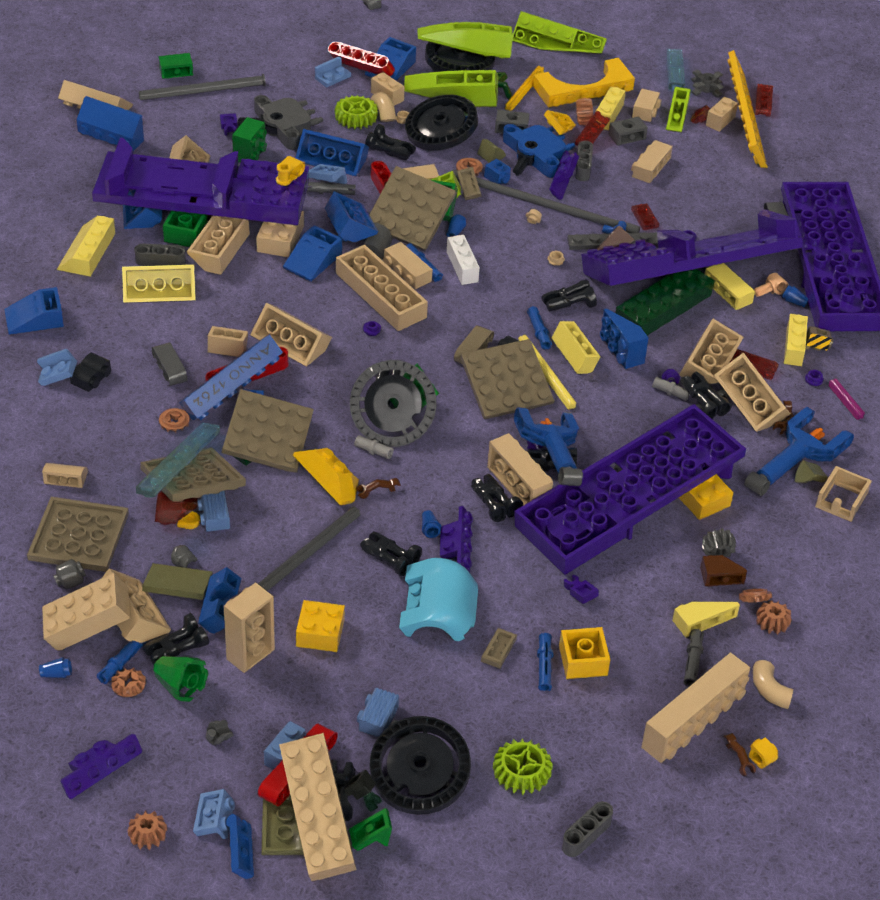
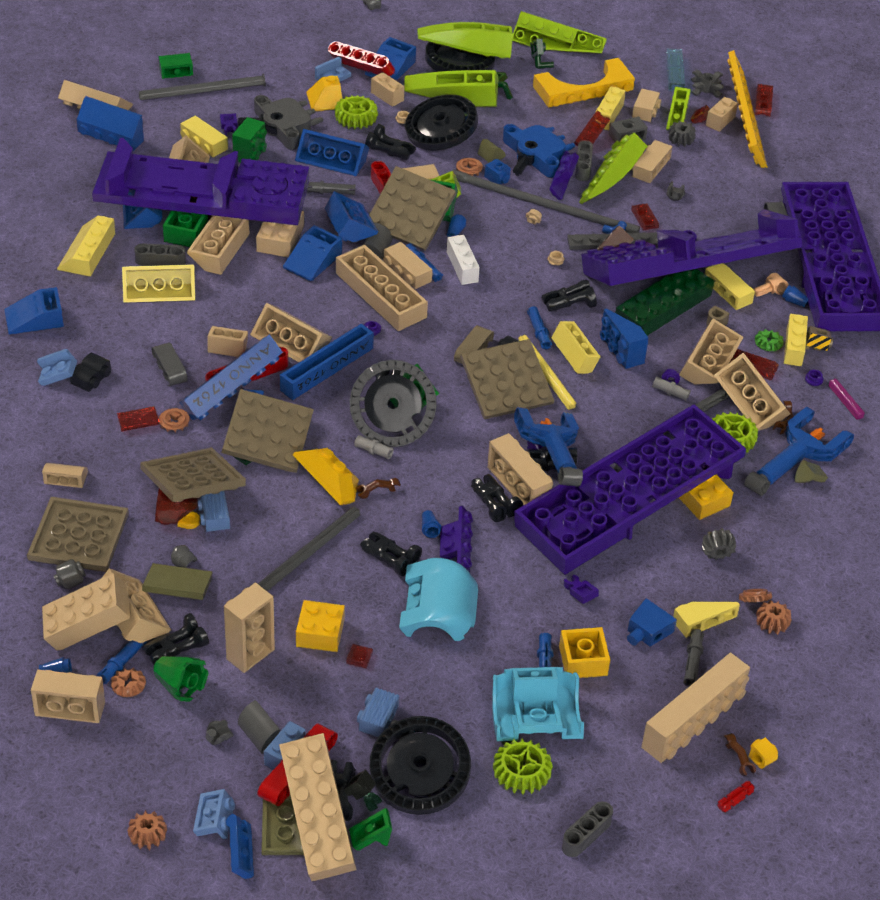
(68, 696): none -> tan brick
(98, 763): dark purple bracket -> none
(138, 418): none -> clear red plate
(177, 460): clear light blue plate -> none
(204, 136): none -> light yellow brick
(219, 590): blue arch -> none
(258, 725): none -> dark grey brick
(289, 170): yellow piece -> none
(325, 93): none -> yellow slope
(326, 361): none -> blue brick
(328, 173): medium blue bracket -> none
(359, 656): none -> clear red plate
(385, 107): tan cylinder -> none
(469, 183): dark tan plate -> none
(499, 648): dark tan plate -> none
(511, 117): dark grey brick -> none
(523, 89): yellow axle -> none
(536, 703): none -> medium azure piece
(537, 50): none -> dark green plate
(561, 122): yellow wing -> none
(584, 110): nougat gear -> none
(615, 166): none -> lime wedge
(650, 624): none -> blue torso
(675, 193): none -> dark grey arm
(682, 133): none -> dark grey gear
(697, 387): black piece -> none
(718, 314): none -> dark tan plate
(720, 570): reddish brown slope -> none
(736, 426): none -> lime gear
(736, 796): none -> red axle
(767, 685): tan cylinder -> none
(773, 345): none -> bright green gear
(848, 481): tan window -> none

